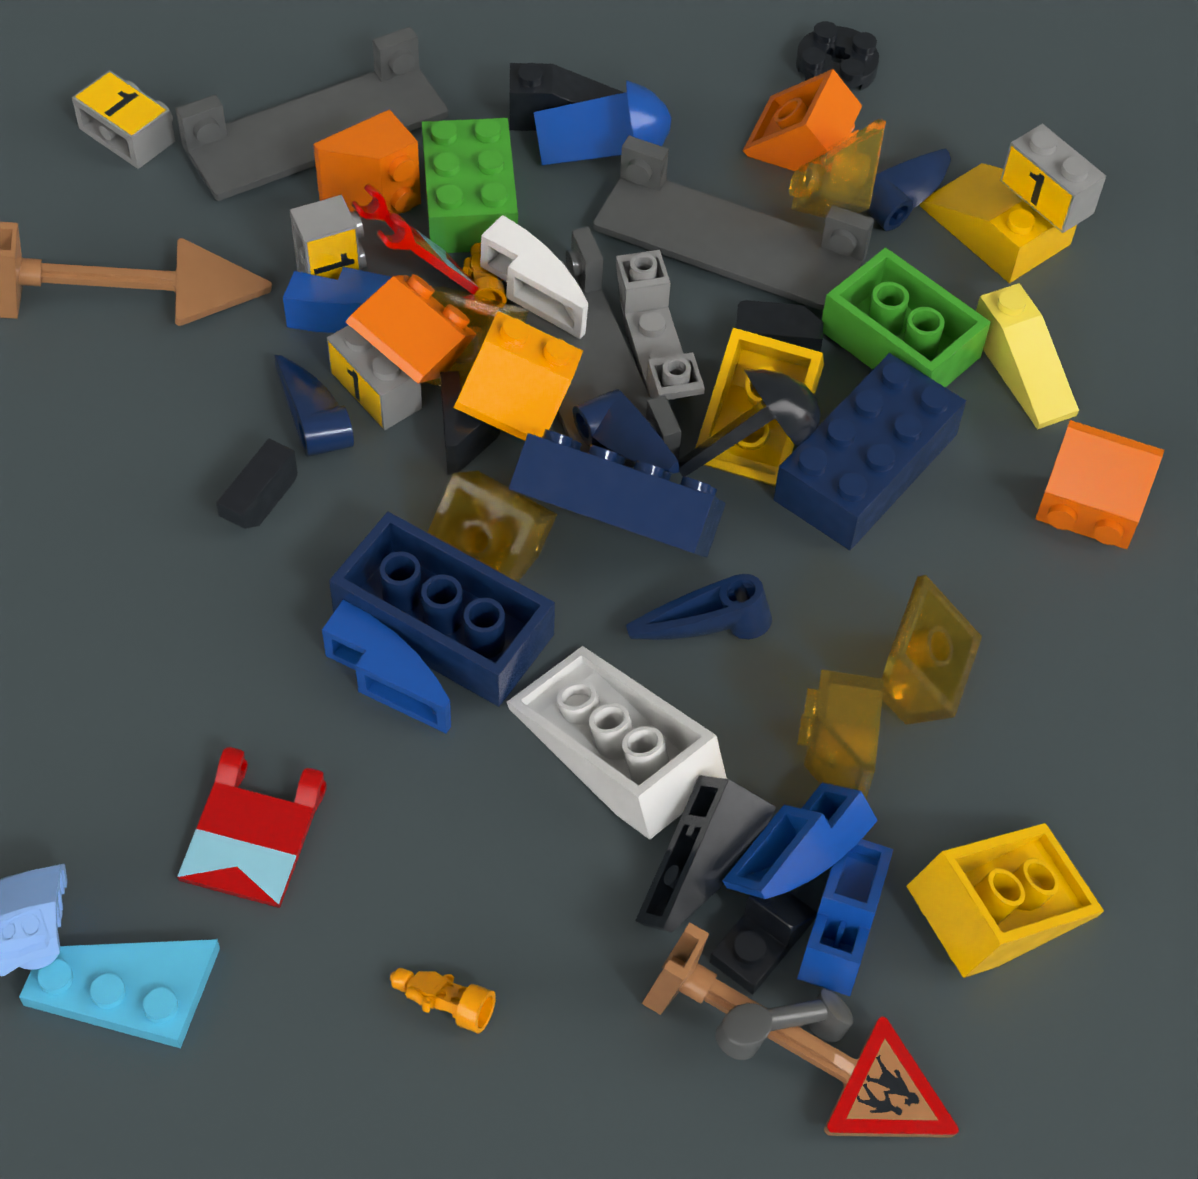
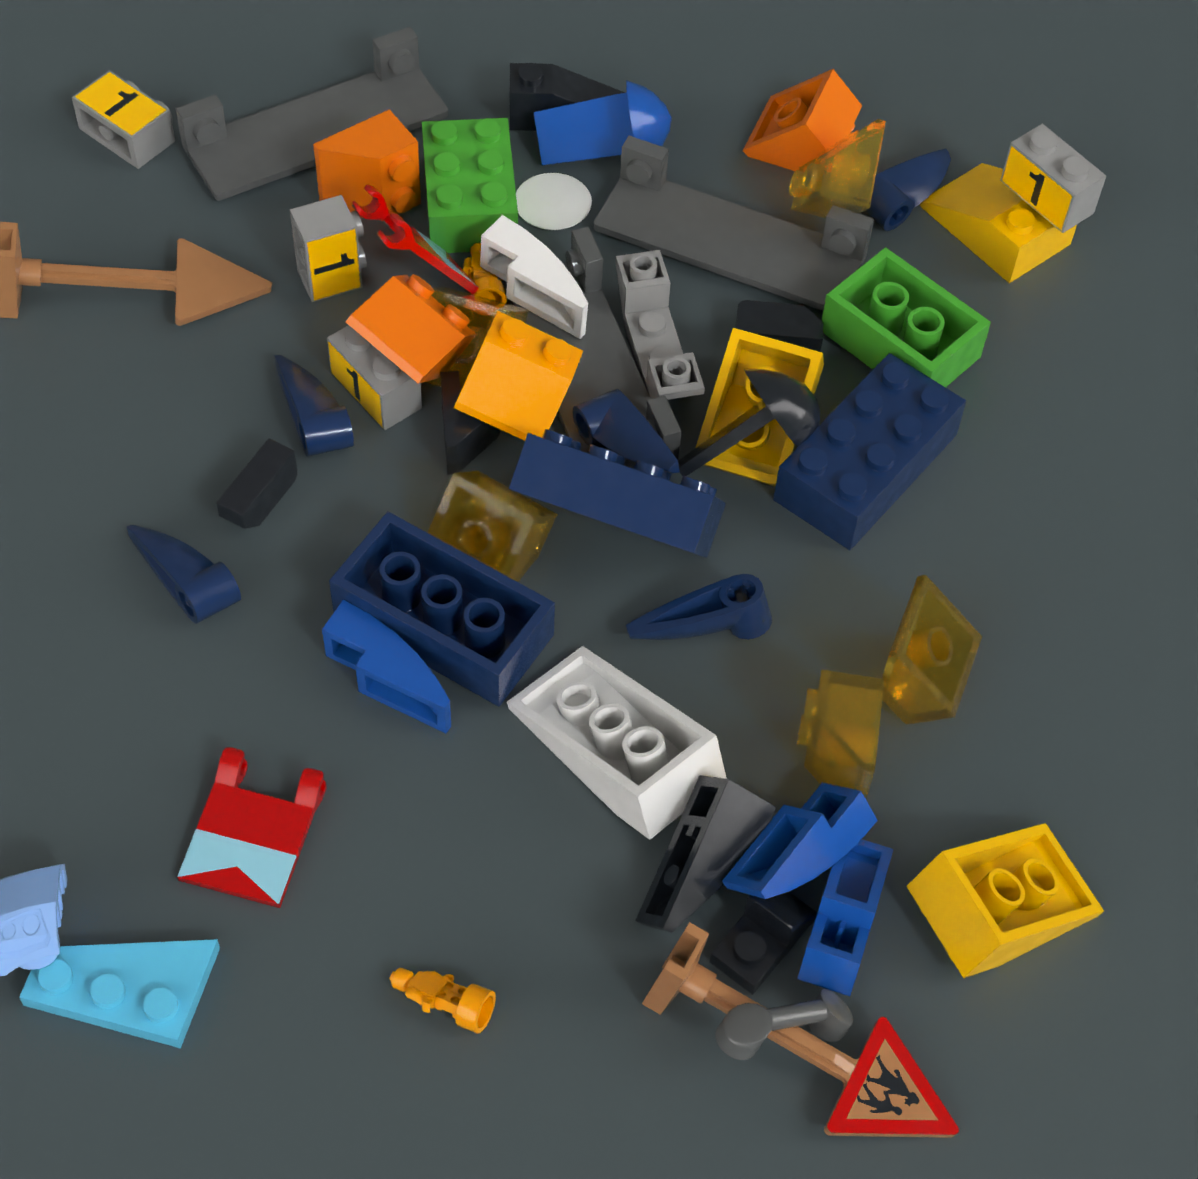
(187, 574): none -> dark blue piece
(326, 303): blue slope -> none
(553, 201): none -> white sticker
(829, 41): black plate -> none
(1026, 356): light yellow slope -> none
(1099, 484): orange slope -> none

